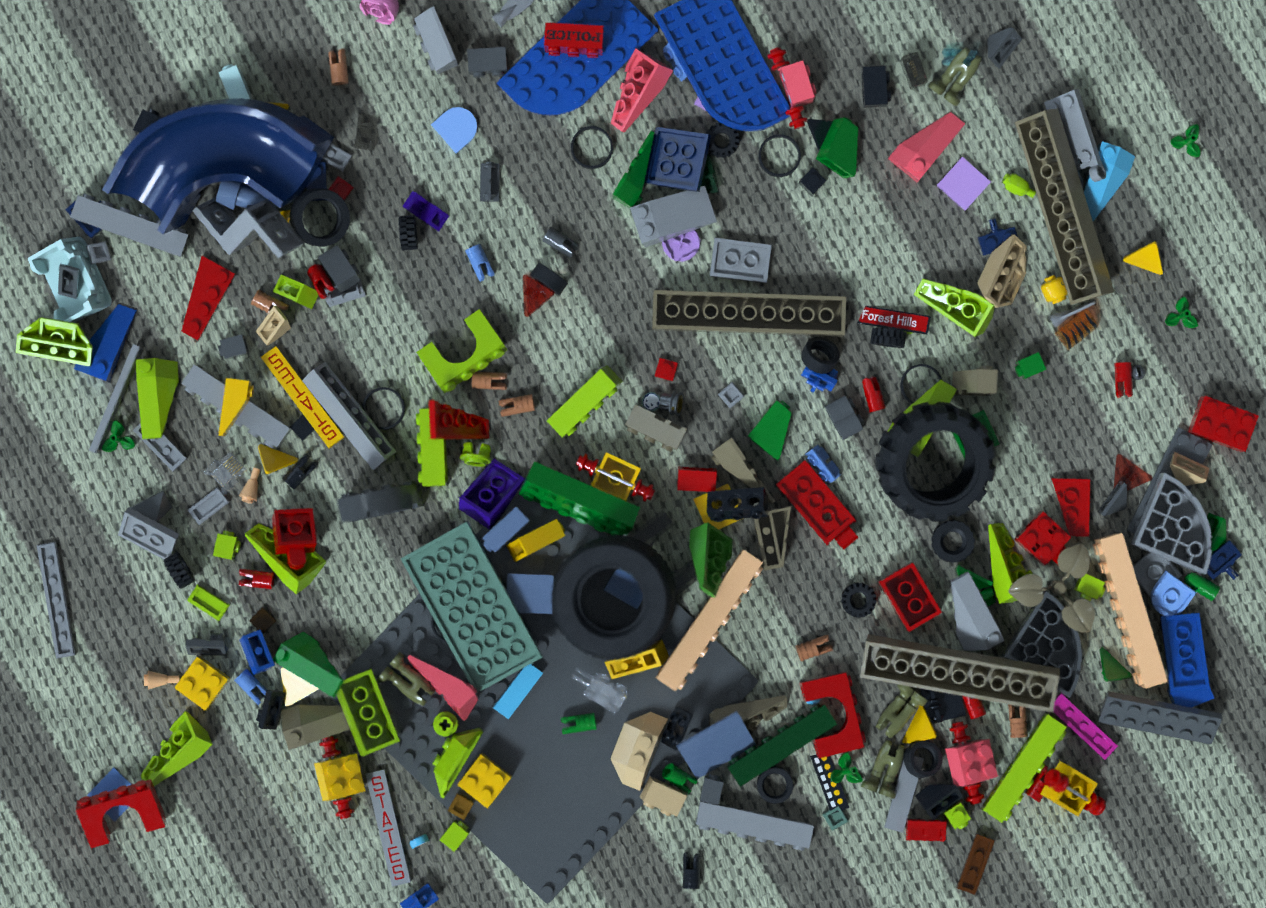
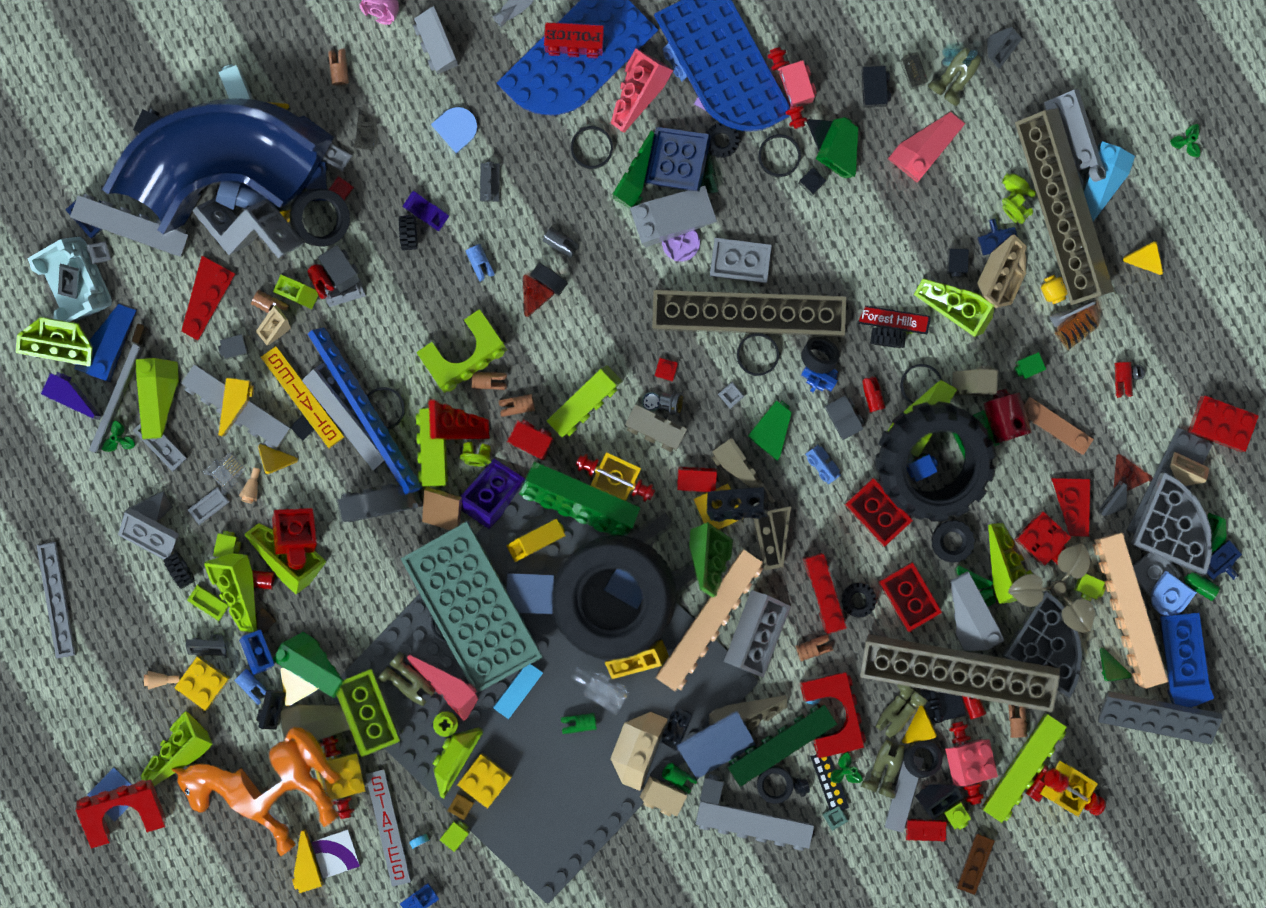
(64, 391): none -> dark purple slope
(139, 334): none -> dark brown tile
(235, 581): none -> lime wedge
(292, 763): none -> orange animal
(296, 475): black hinge -> none
(306, 869): none -> yellow slope
(336, 853): none -> tile
(364, 410): none -> blue plate
(441, 509): none -> medium nougat tile
(487, 61): dark grey brick -> none
(505, 530): sand blue brick -> none
(530, 440): none -> red brick
(691, 876): black hinge -> none
(757, 633): none -> light grey slope
(777, 352): none -> black tyre
(801, 787): none -> black plate
(814, 499): red hinge -> none
(825, 593): none -> red arch
(877, 512): none -> red brick
(921, 466): none -> blue brick
(957, 262): none -> black brick
(963, 183): lavender tile -> none
(1007, 416): none -> dark red cylinder
(1014, 209): none -> lime piece
(1057, 426): none -> nougat plate
(1083, 727): dark pink plate -> none
(1184, 314): green plant -> none

